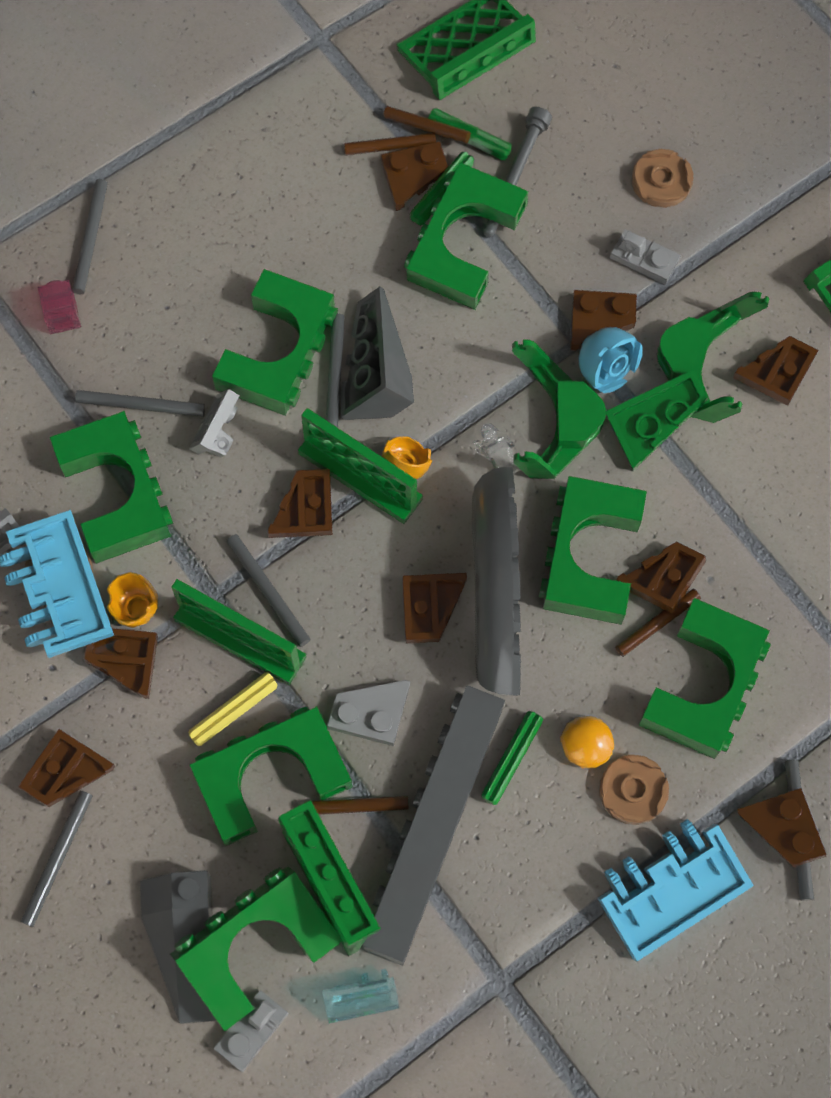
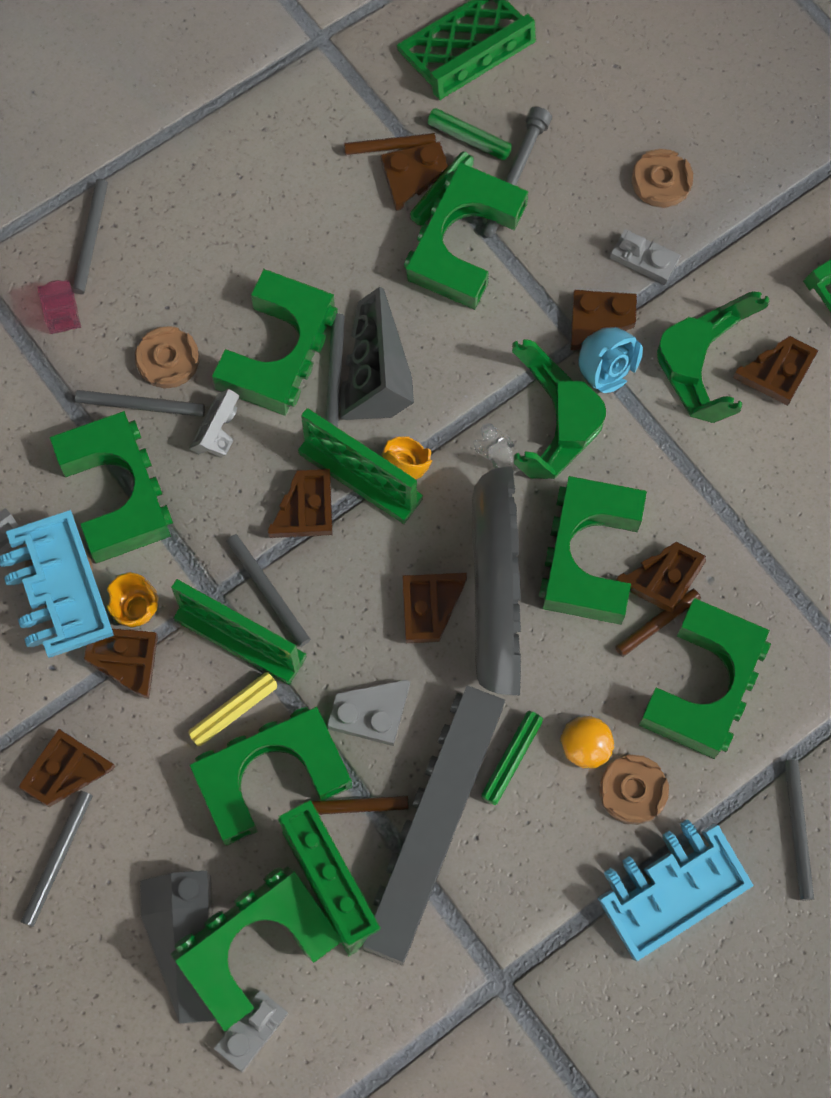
(167, 357): none -> medium nougat tile
(362, 999): clear light blue plate -> none
(427, 124): reddish brown bar -> none
(655, 415): green wing -> none
(786, 826): reddish brown wing -> none

